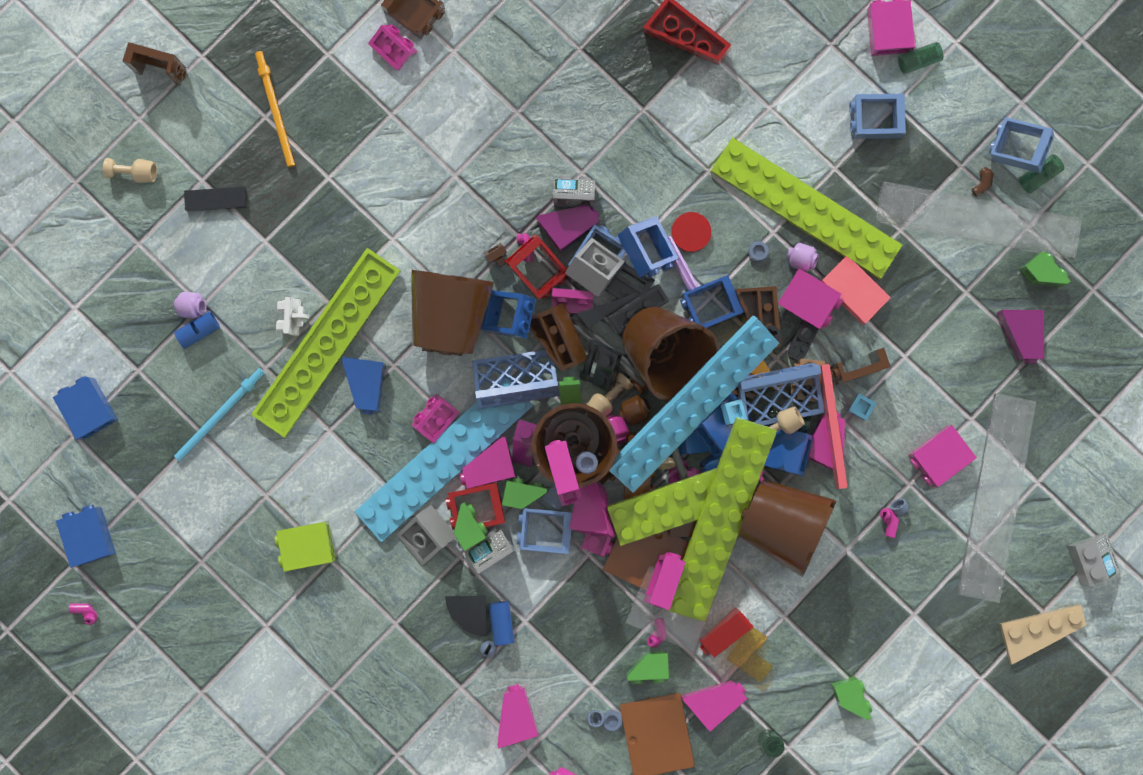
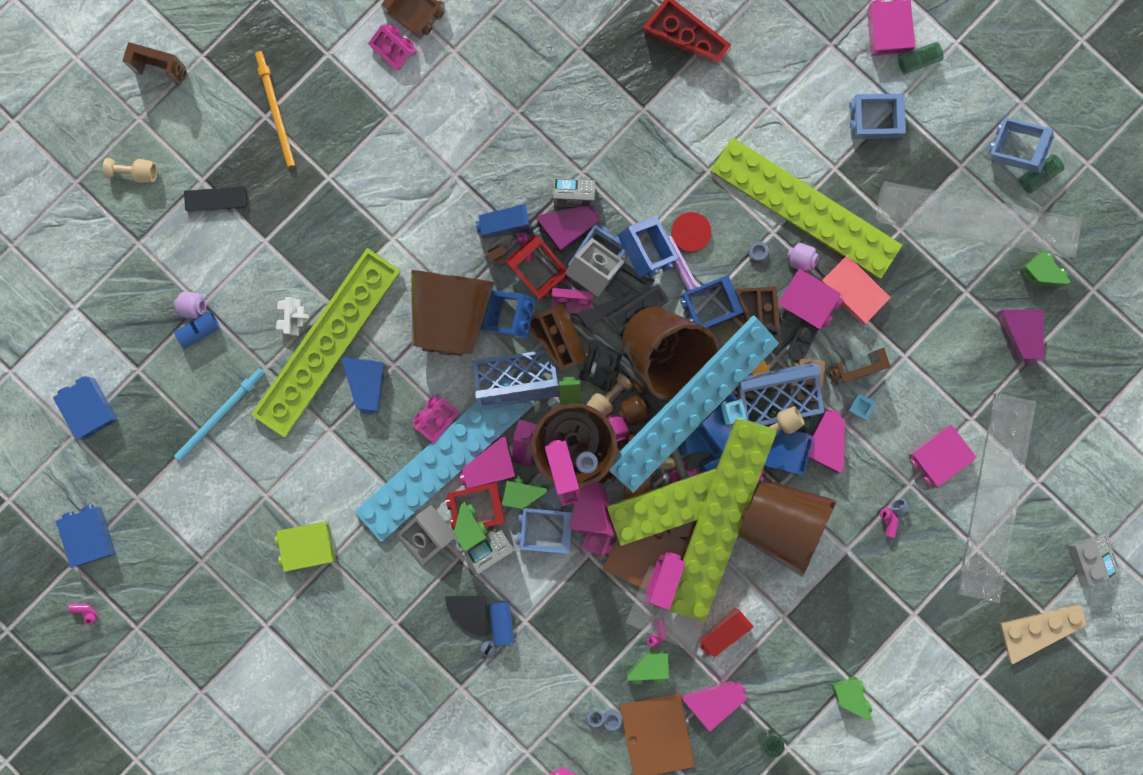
(503, 222): none -> blue slope
(517, 718): dark pink slope -> none
(745, 655): clear yellow plate -> none
(832, 427): coral tile -> none
(986, 182): reddish brown arm -> none

